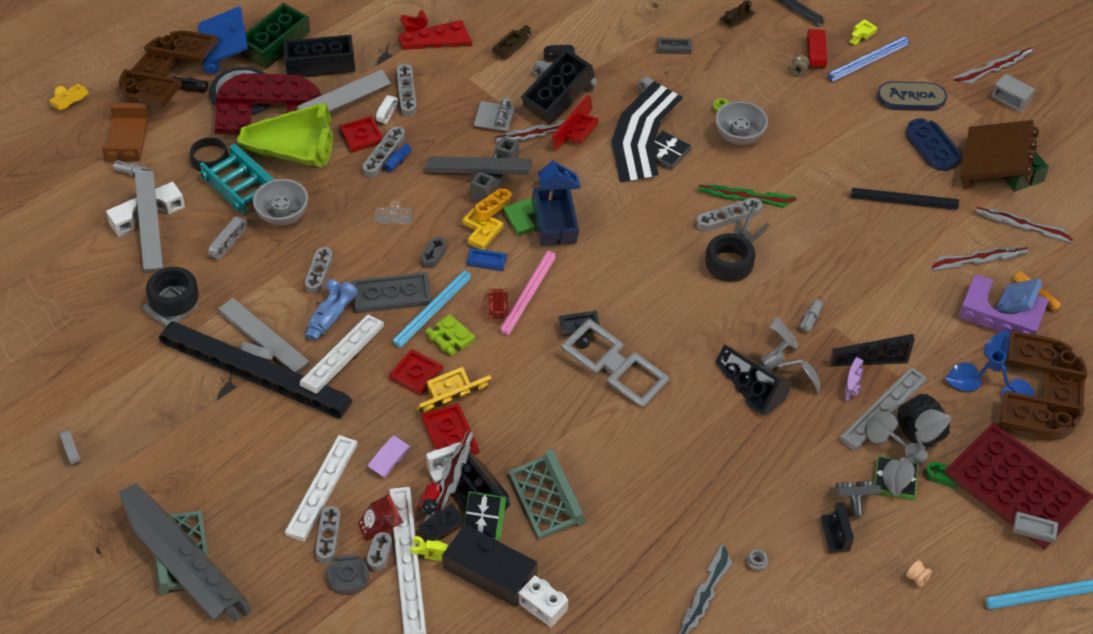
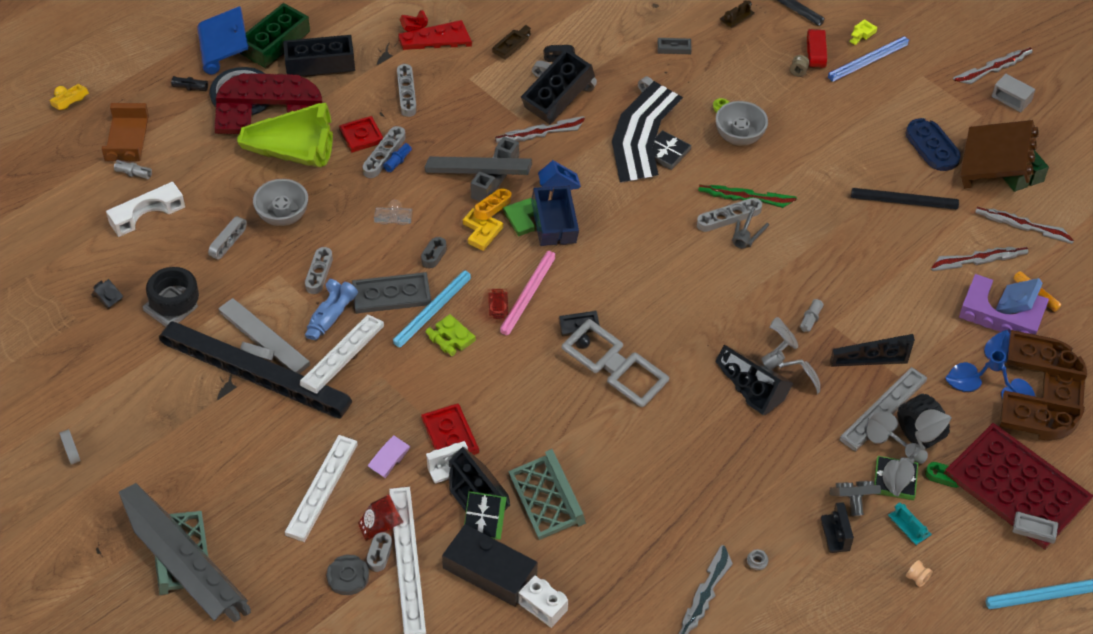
(107, 293): none -> black bracket
(146, 80): reddish brown plate -> none
(148, 221): light grey tile -> none
(208, 141): black tyre -> none
(247, 165): teal fence -> none
(330, 542): light grey beam -> none
(351, 91): light grey tile -> none
(386, 109): white beam -> none
(415, 371): red tile -> none
(431, 491): red cone -> none
(431, 549): neon yellow plate -> none
(440, 522): black plate -> none
(450, 385): yellow bracket -> none
(453, 471): light grey sword -> none
(486, 259): blue tile -> none
(495, 115): light grey hinge -> none
(576, 126): red bracket -> none
(730, 243): black tyre -> none
(852, 385): lavender slope -> none
(909, 524): none -> teal hinge
(912, 95): tile -> none

